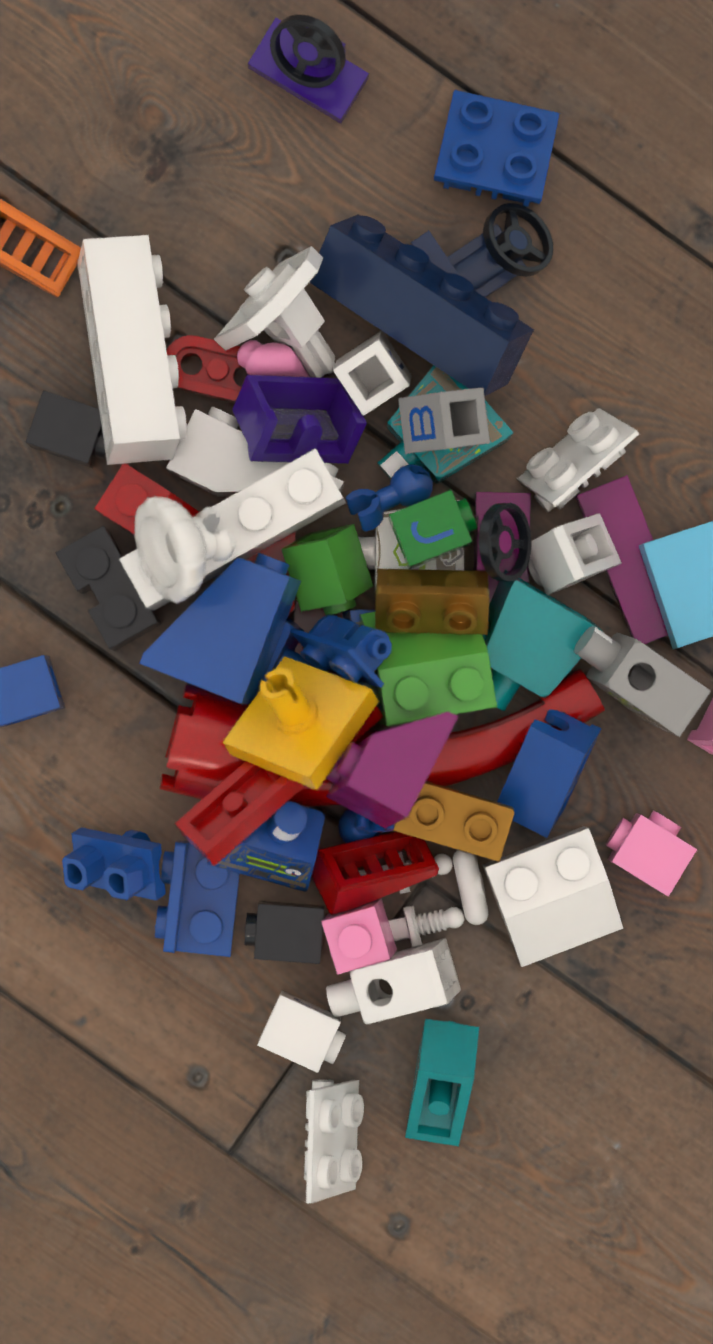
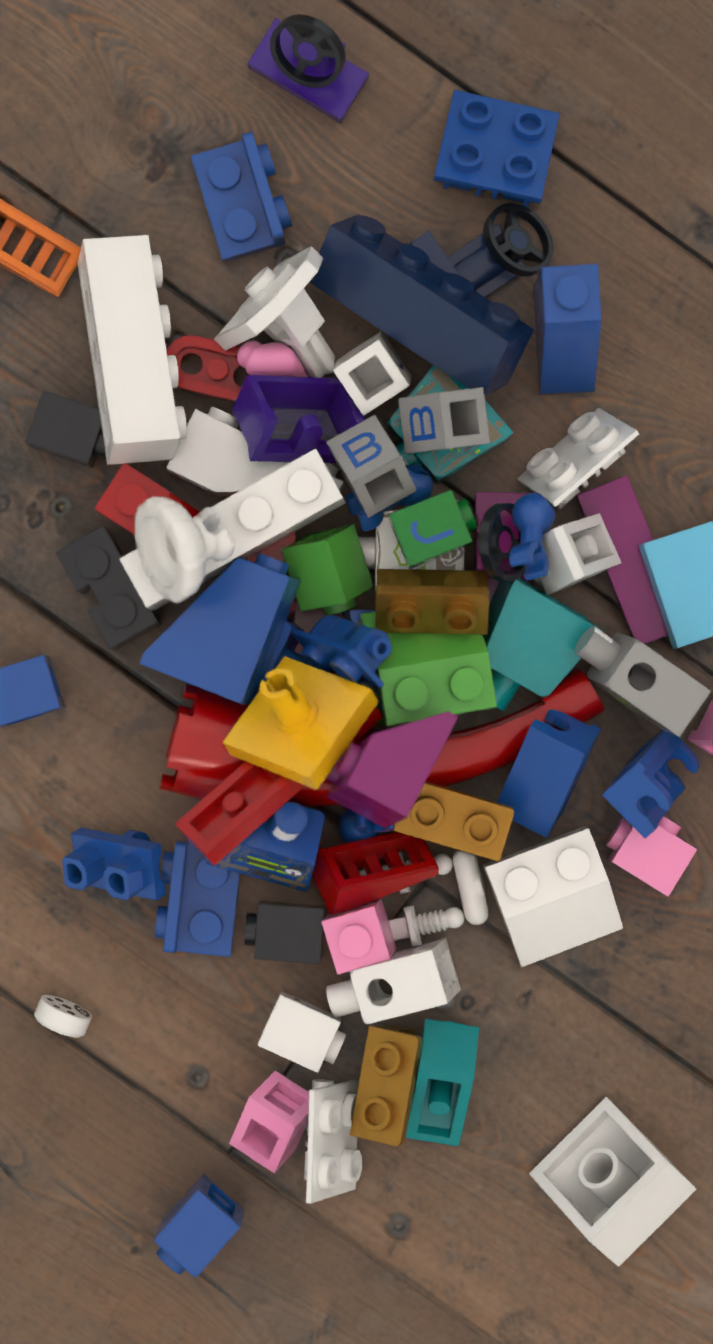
(62, 1016): none -> white tile
(197, 1227): none -> blue brick
(240, 198): none -> blue bracket
(272, 1122): none -> bright pink brick
(371, 466): none -> light grey brick
(386, 1084): none -> pearl gold bracket
(532, 518): none -> blue arm
(567, 328): none -> blue slope
(612, 1182): none -> white slope
(647, 785): none -> blue hinge

